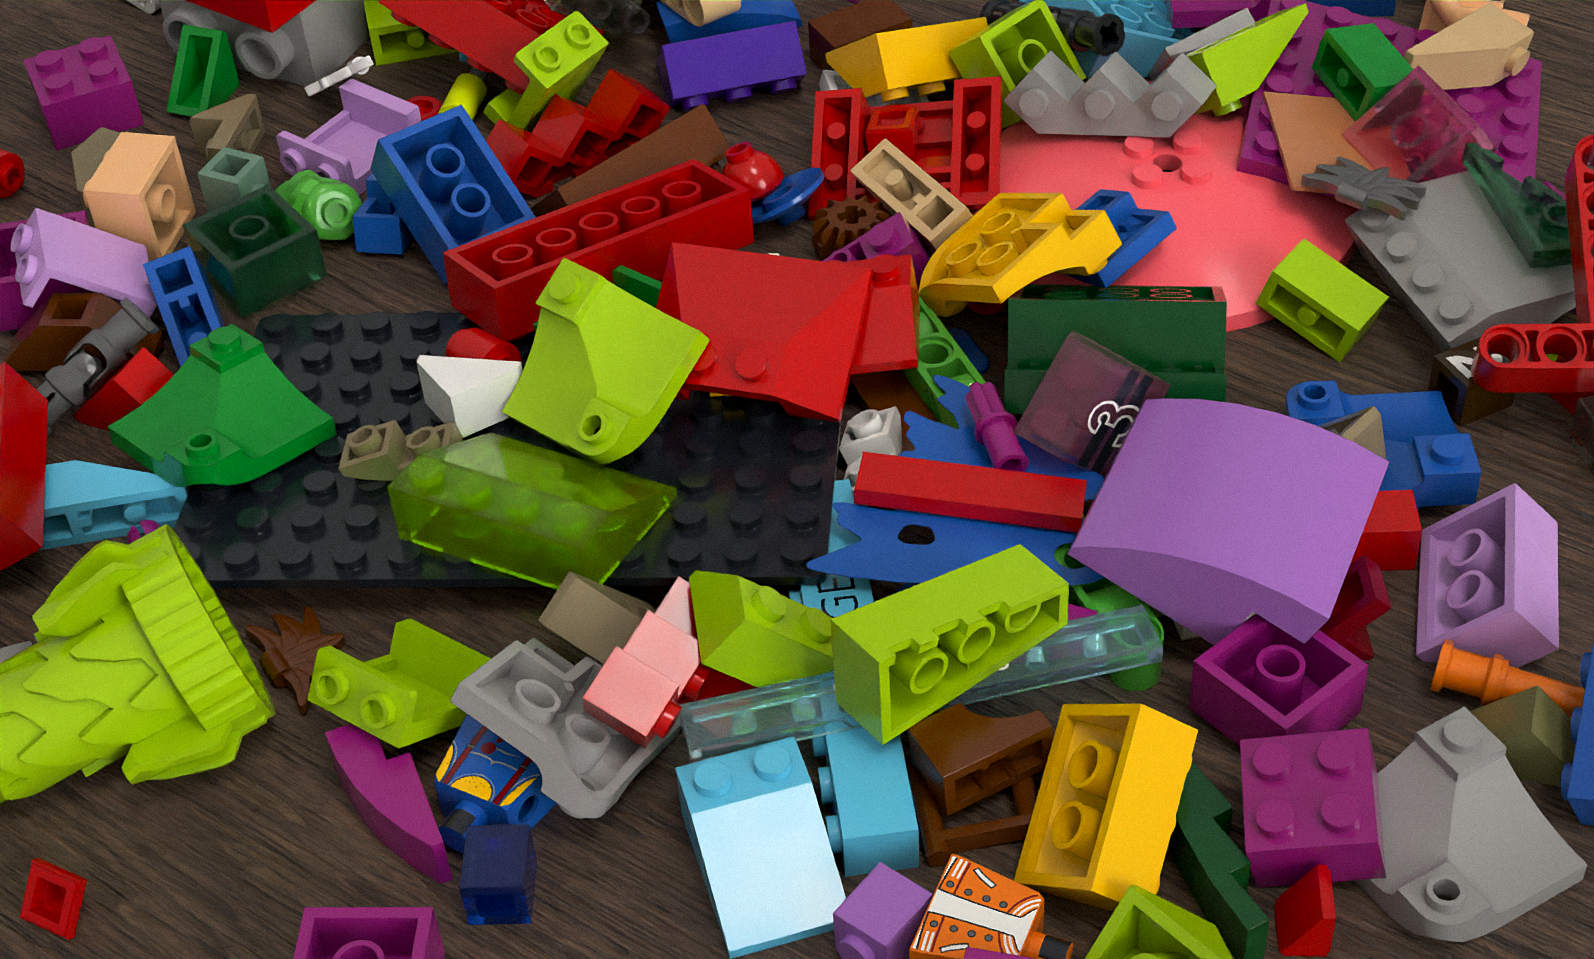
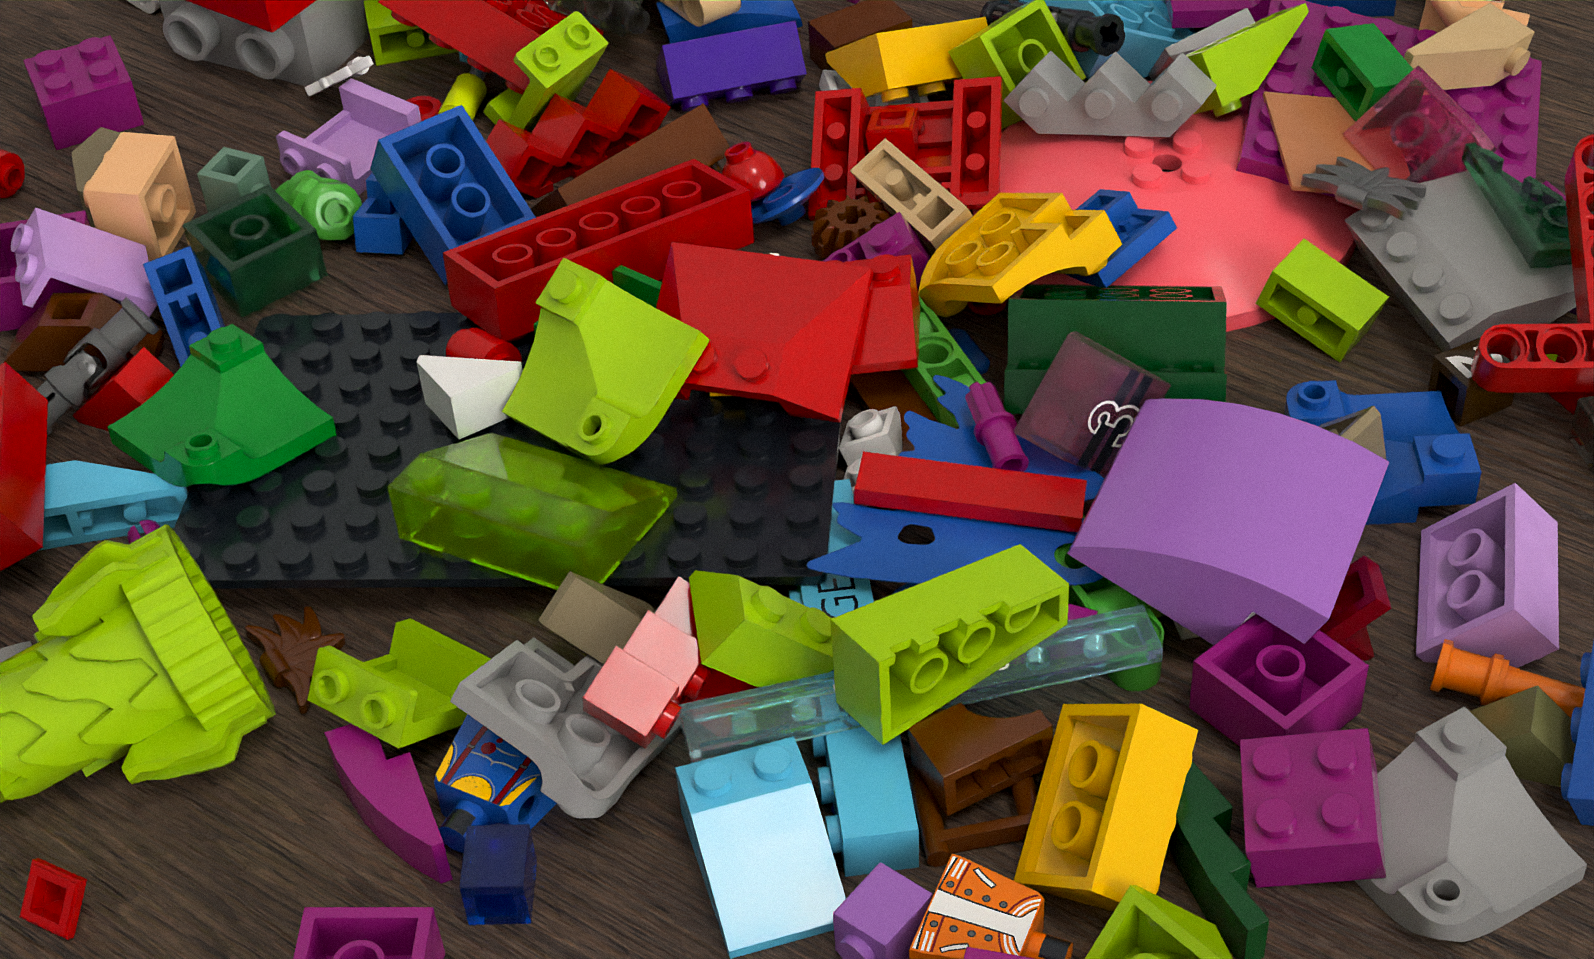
(202, 71): green slope -> none
(229, 125): dark tan slope -> none
(385, 451): dark tan slope -> none
(1306, 915): red slope -> none
(1391, 532): red brick -> none

